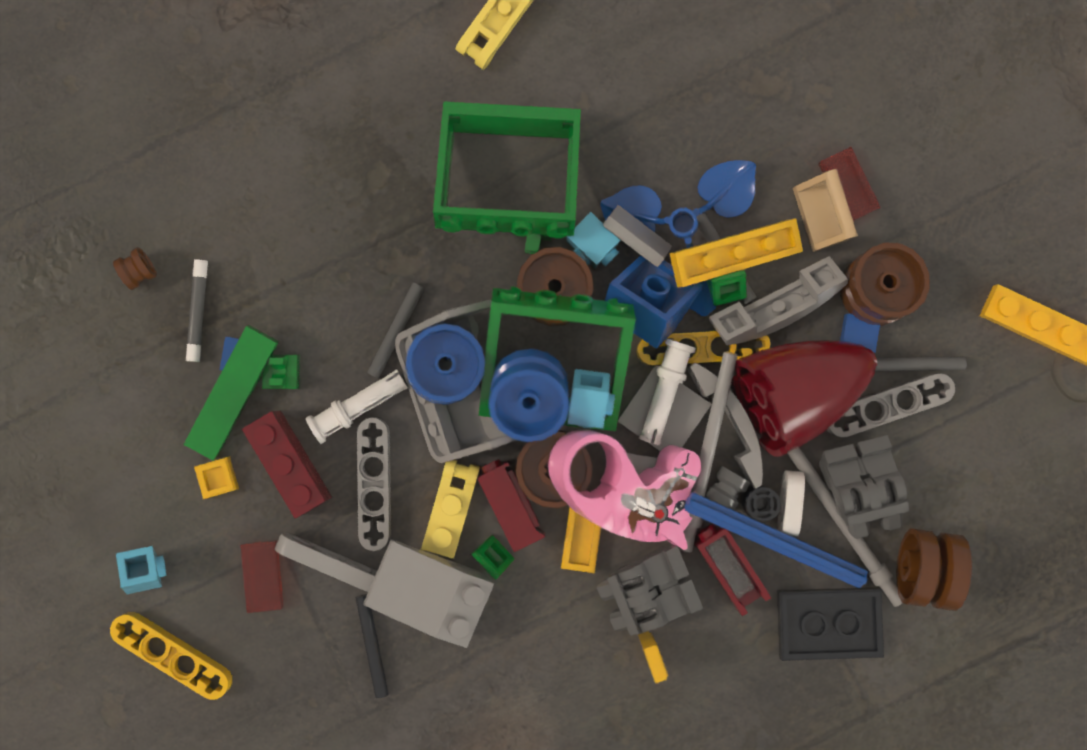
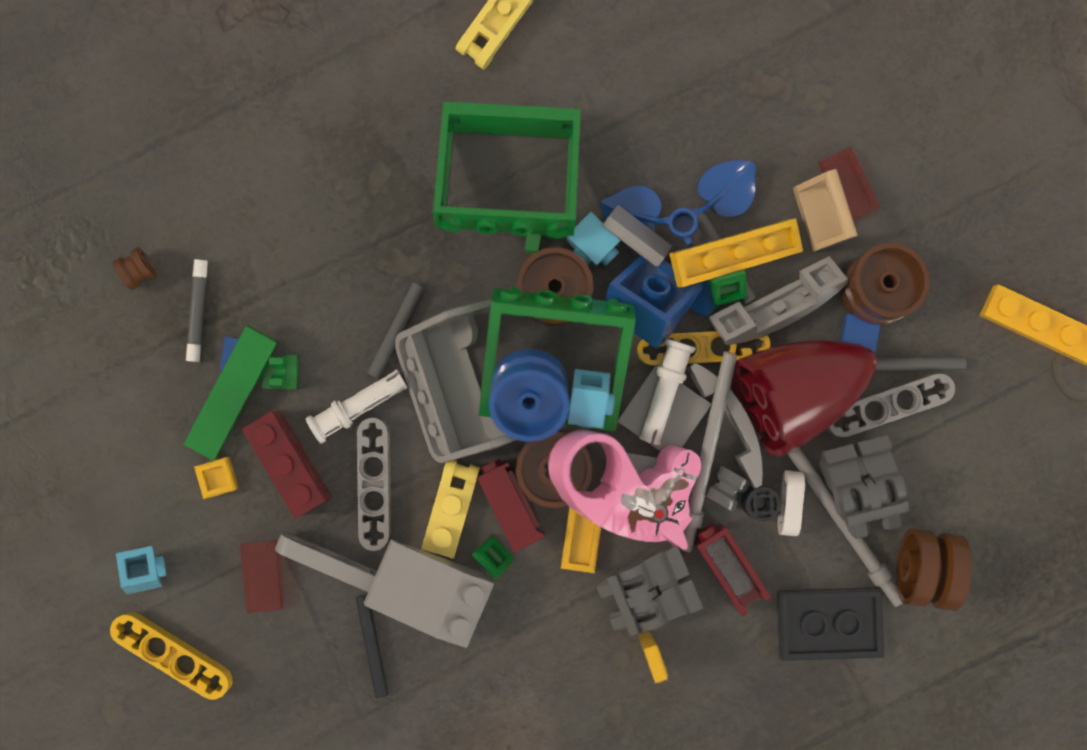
(452, 345): blue wheel -> none
(775, 540): blue axle -> none

